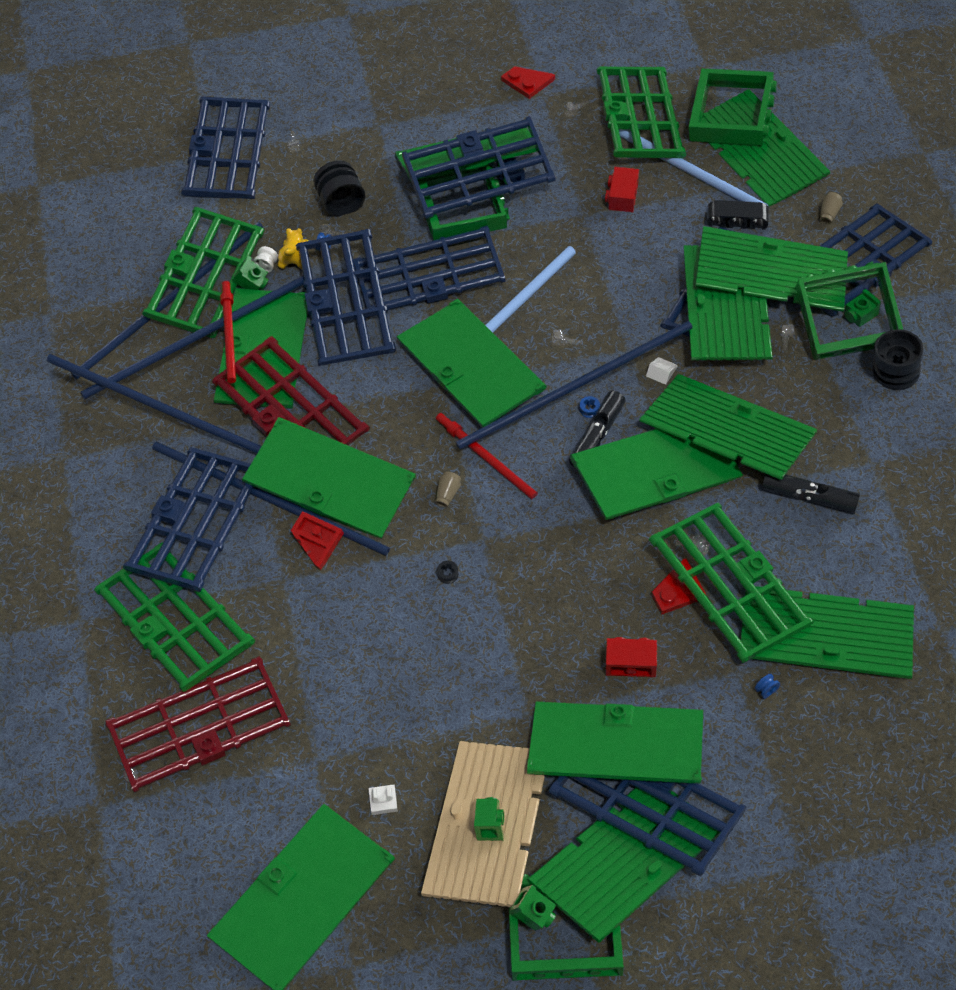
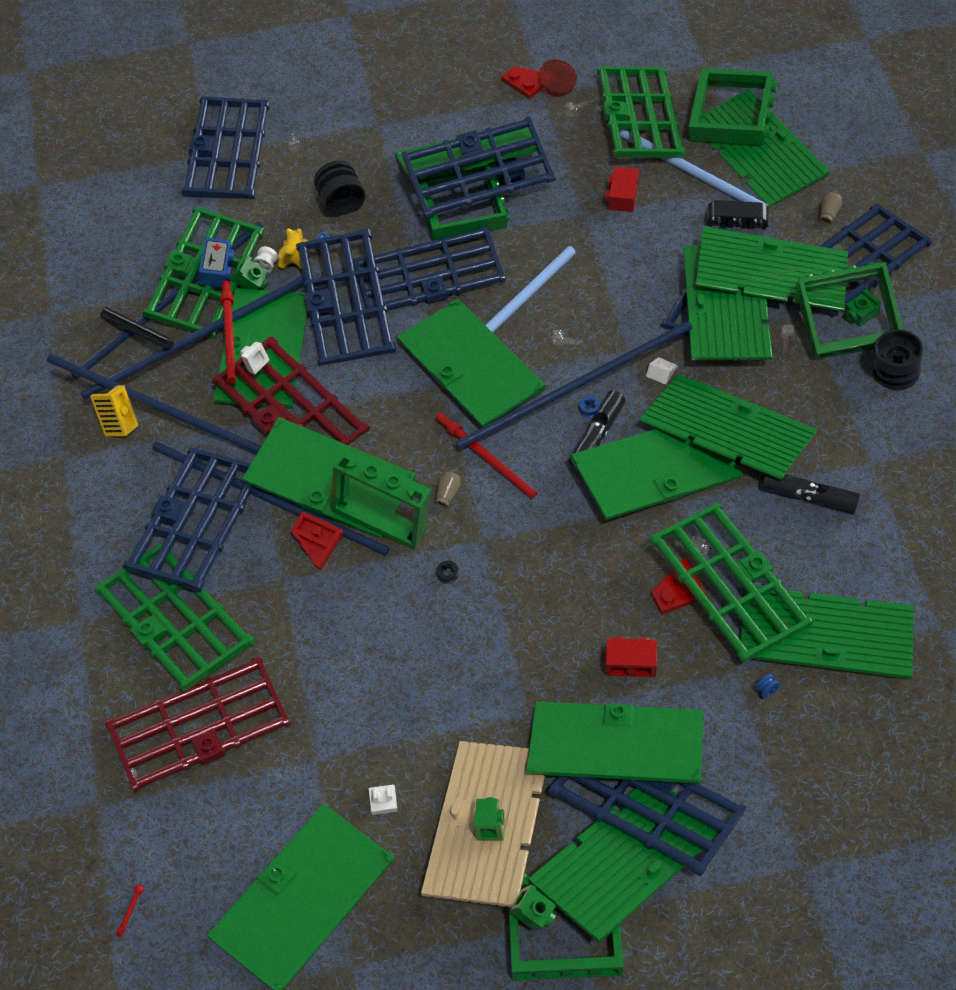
(115, 412): none -> yellow panel
(137, 328): none -> black axle
(138, 890): none -> red hinge
(215, 262): none -> brick
(254, 357): none -> white tile
(371, 515): none -> green window
(557, 77): none -> clear red tile

